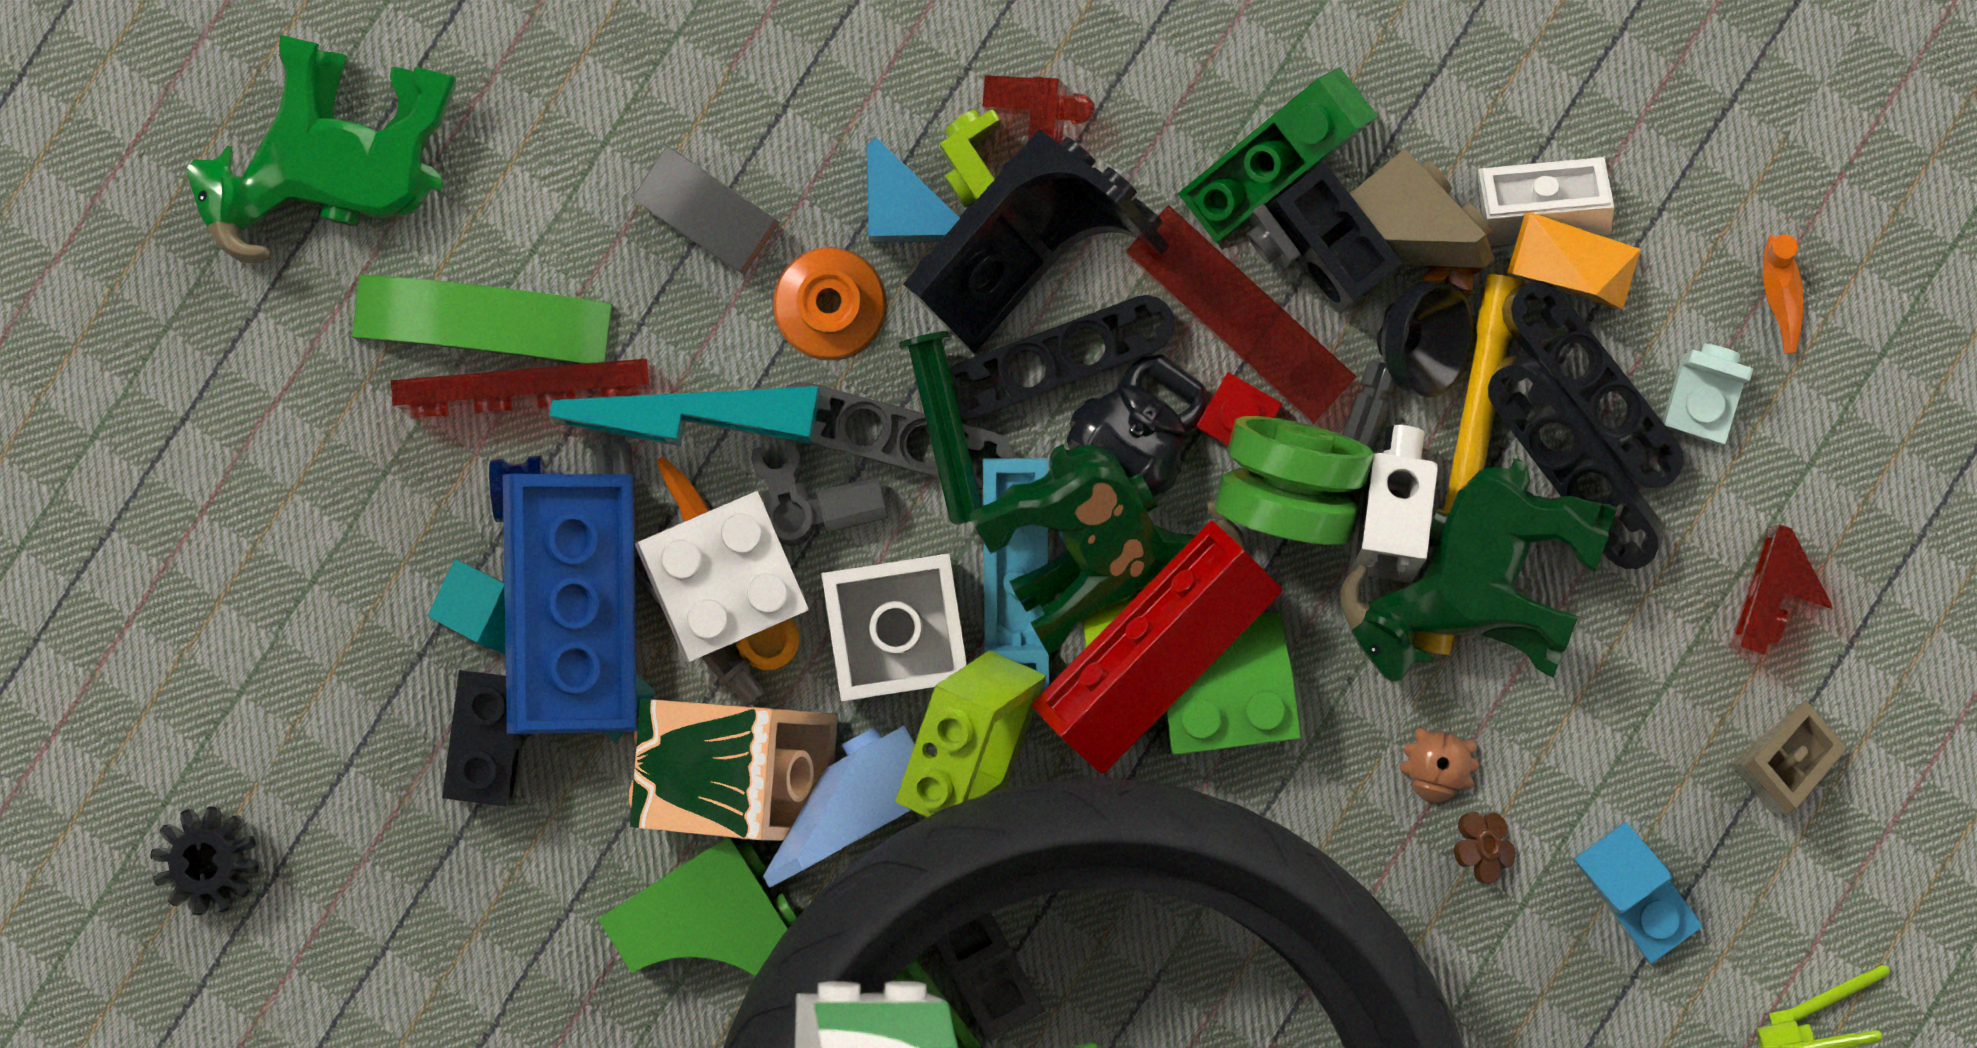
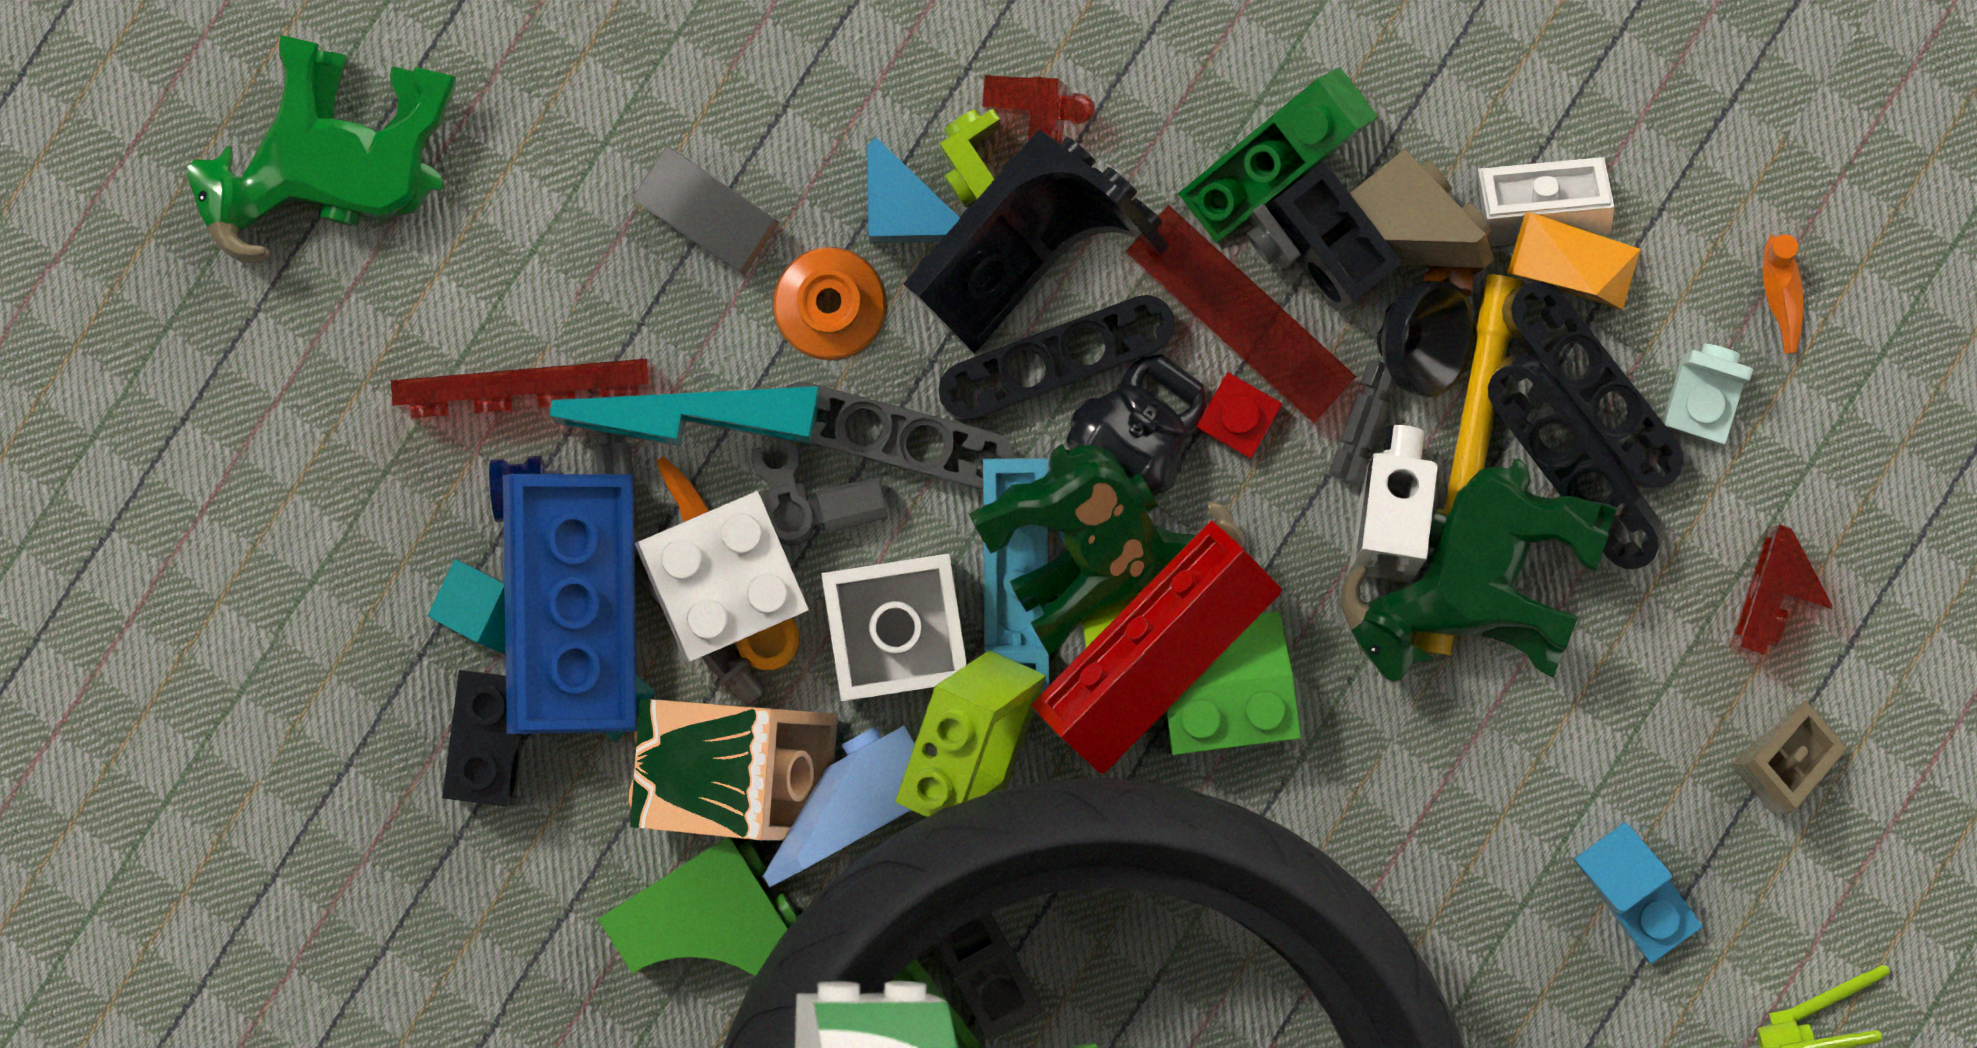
(184, 862): black gear -> none
(481, 319): bright green slope -> none
(944, 424): dark green axle -> none
(1293, 480): bright green wheel -> none
(1430, 781): nougat animal -> none
(1484, 846): reddish brown plant -> none

